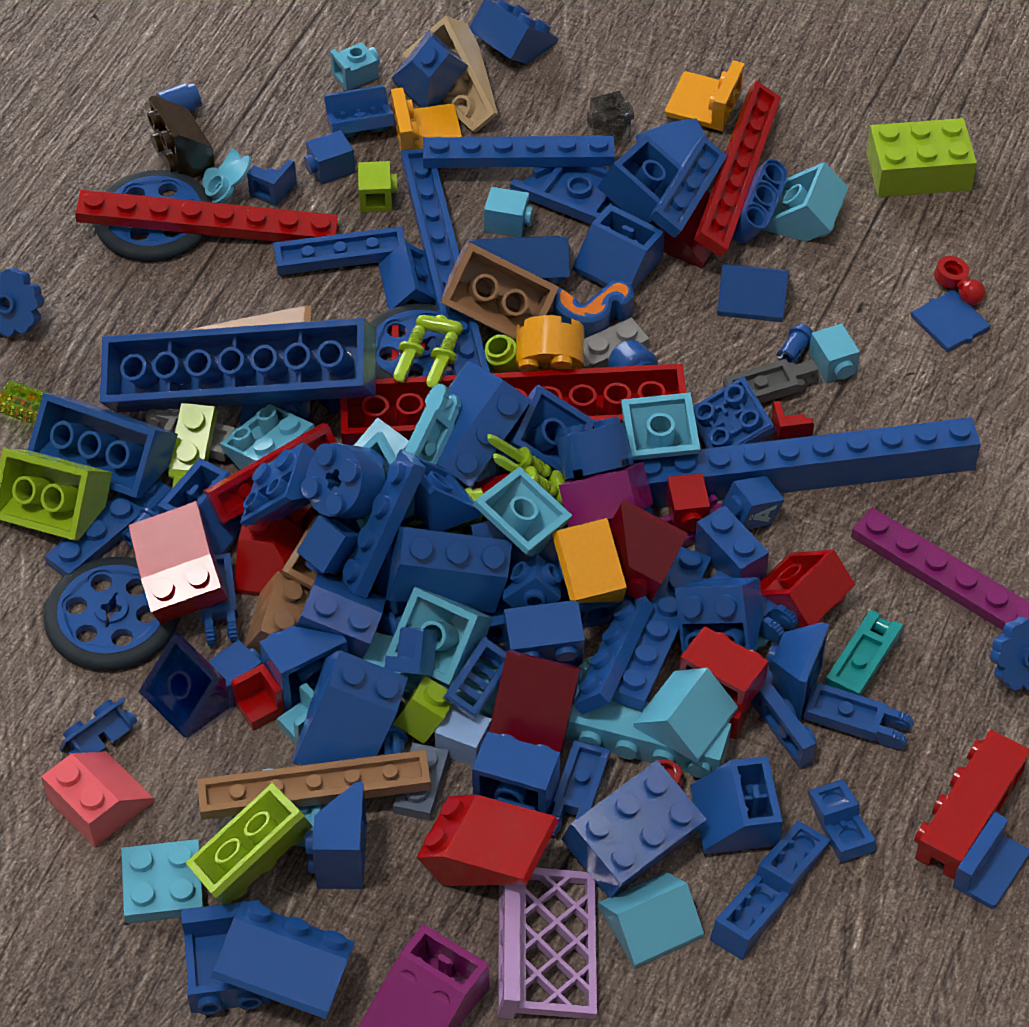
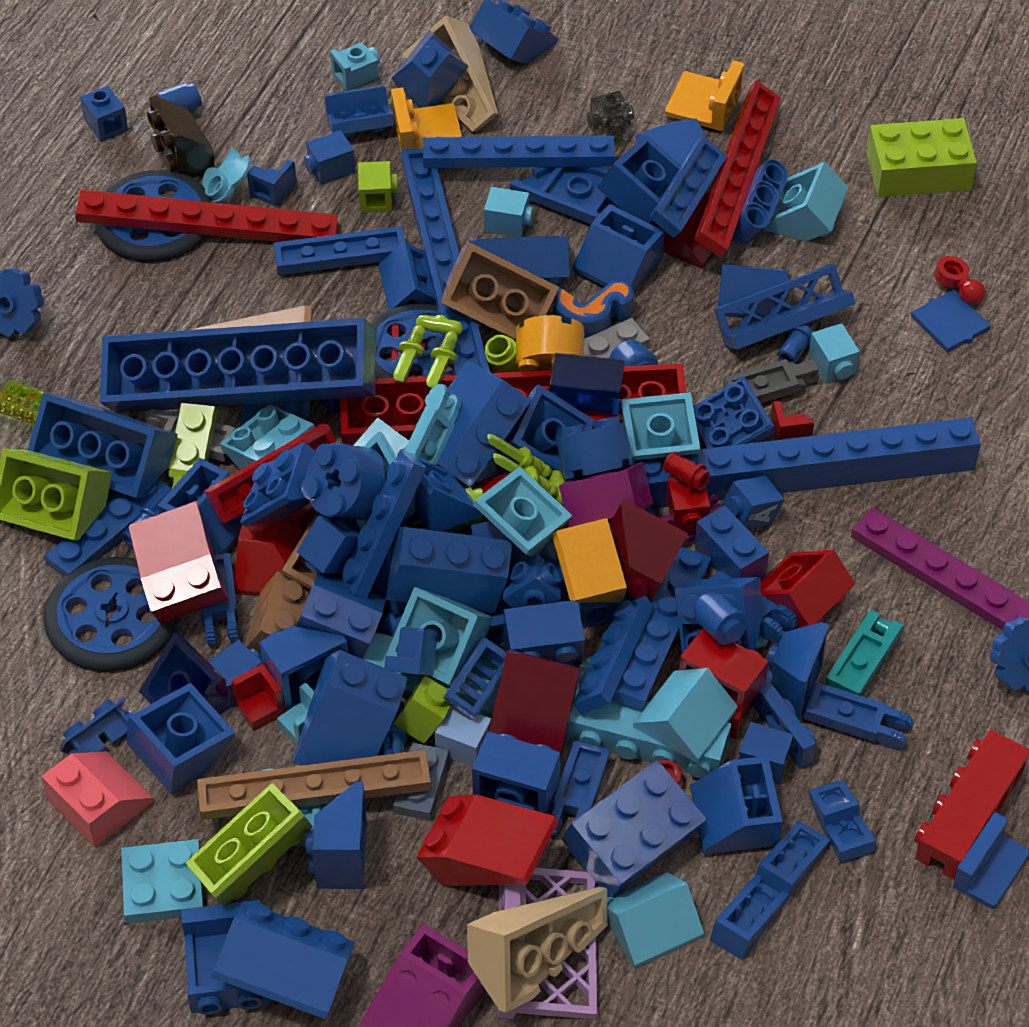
(104, 113): none -> blue brick
(178, 737): none -> blue slope
(529, 942): none -> tan wedge
(588, 382): none -> clear blue brick
(694, 475): none -> red pin
(720, 618): none -> blue brick
(769, 742): none -> blue panel
(783, 320): none -> blue fence

